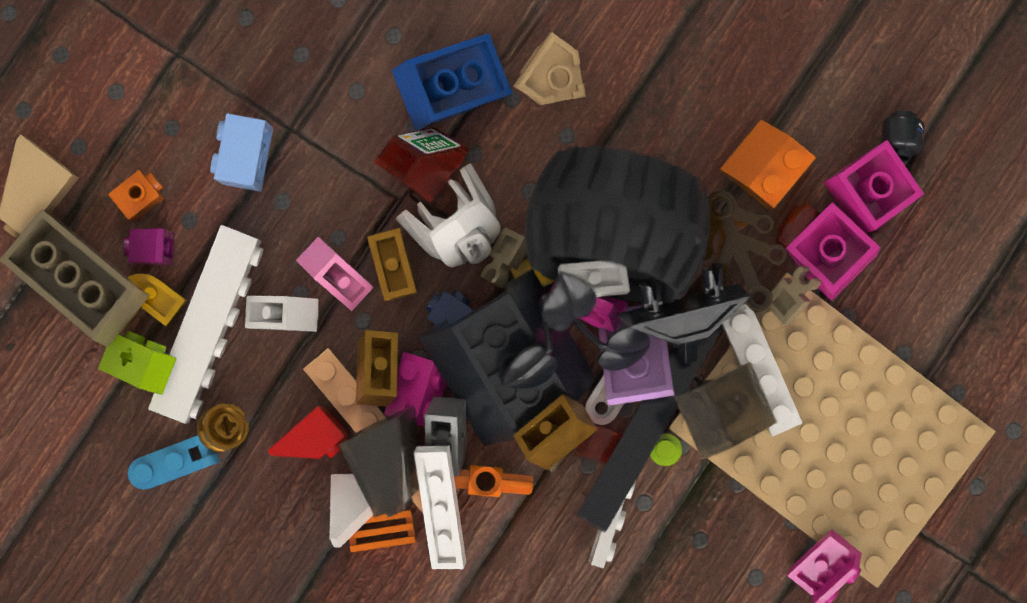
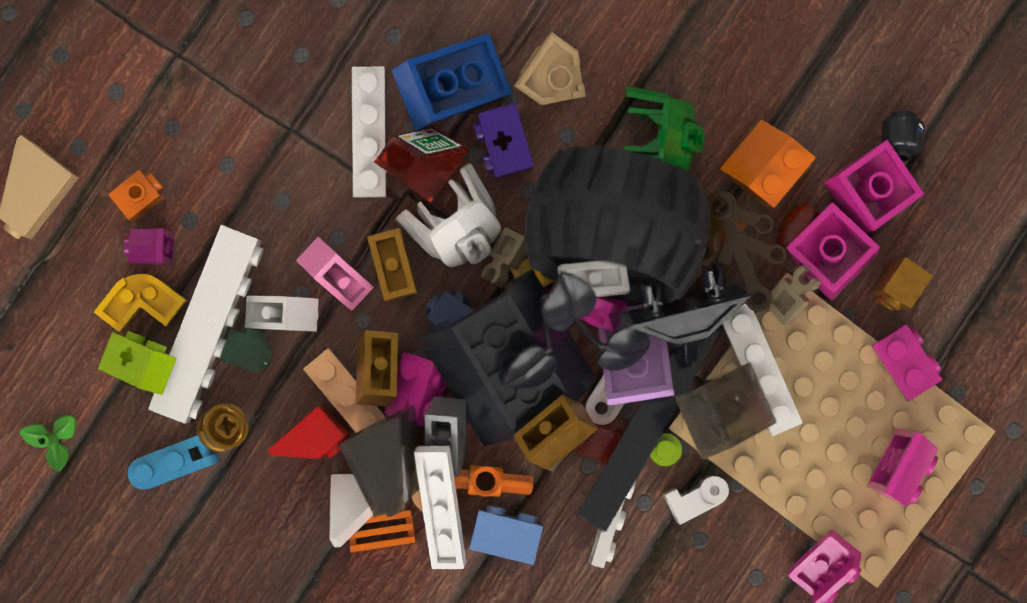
(39, 436): none -> bright green plant
(74, 278): dark tan brick -> none
(242, 152): light blue brick -> none
(247, 350): none -> clear green brick
(368, 131): none -> white plate
(506, 122): none -> dark purple brick
(506, 535): none -> medium blue brick
(677, 128): none -> green piece
(705, 496): none -> white leg
(901, 285): none -> pearl gold brick
(903, 467): none -> dark pink slope
(907, 361): none -> dark pink bracket

